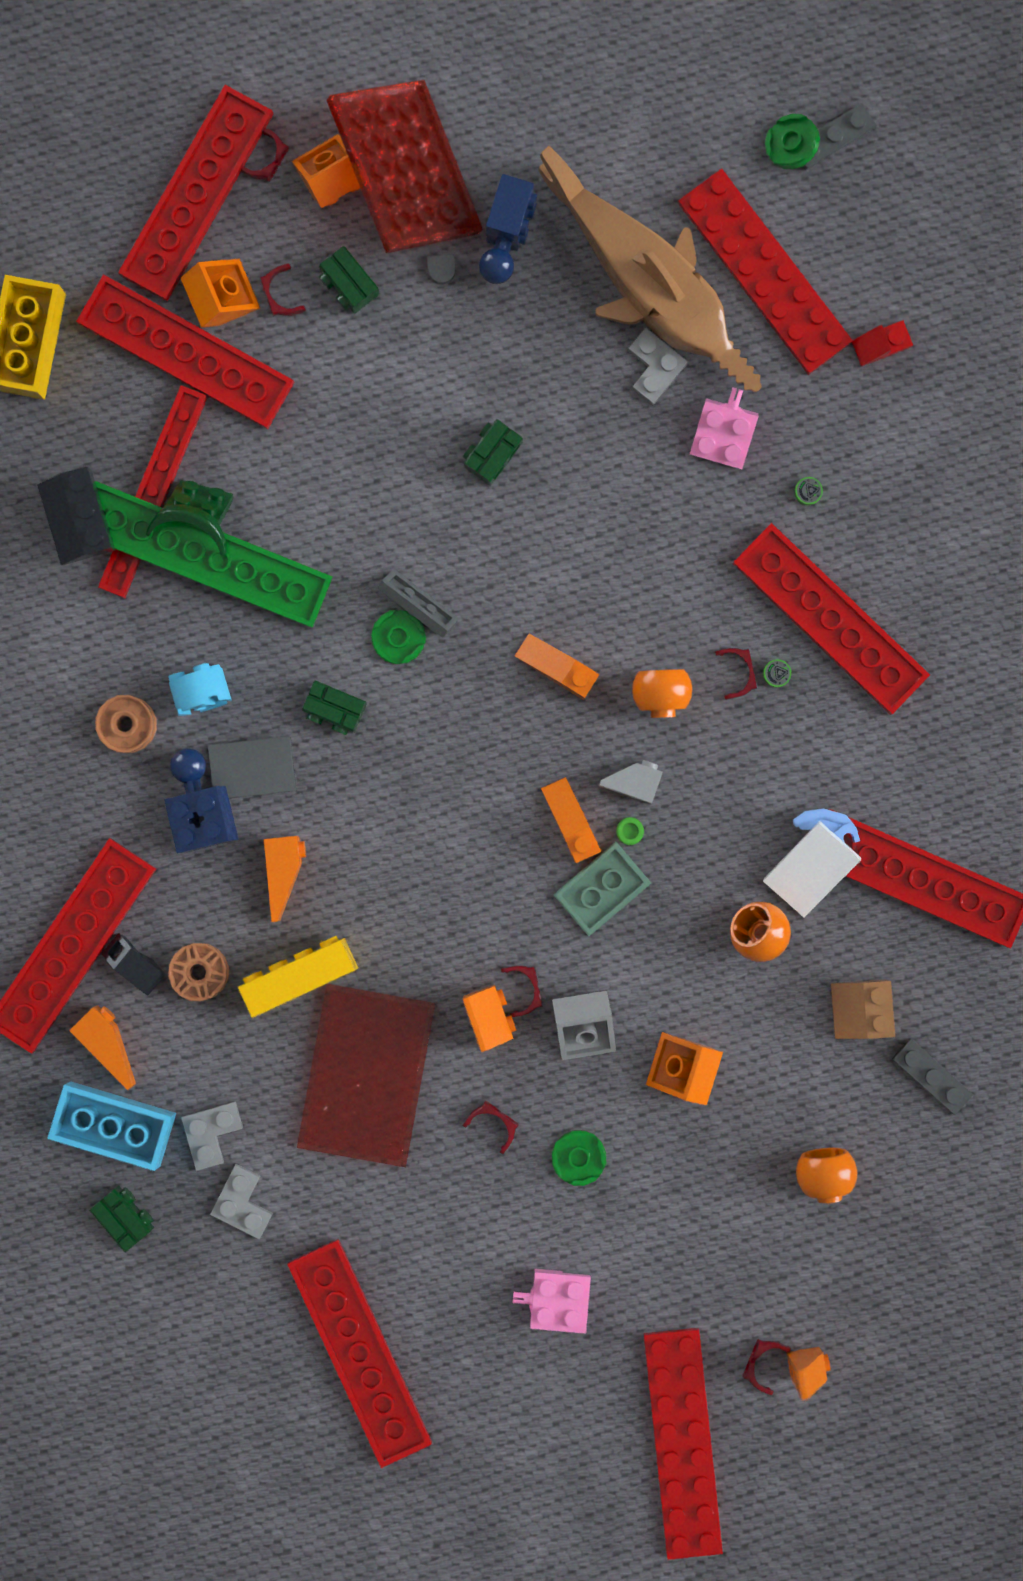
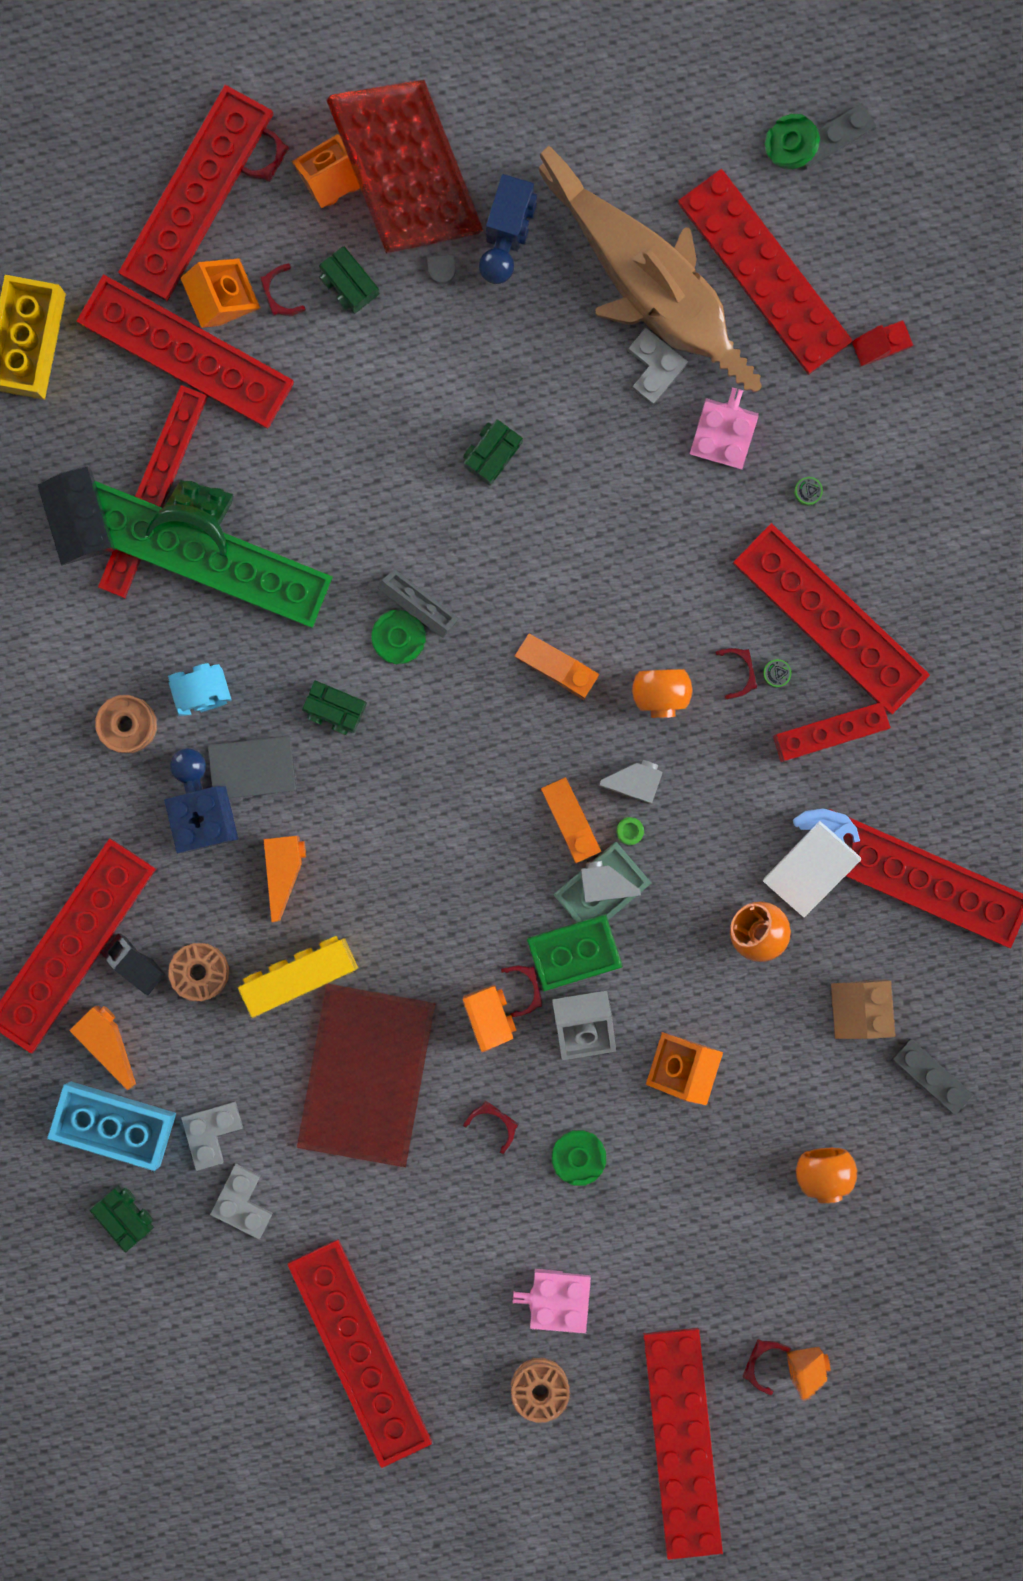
(540, 1407): none -> nougat wheel
(574, 952): none -> green tile
(605, 883): none -> light grey slope
(831, 732): none -> red brick

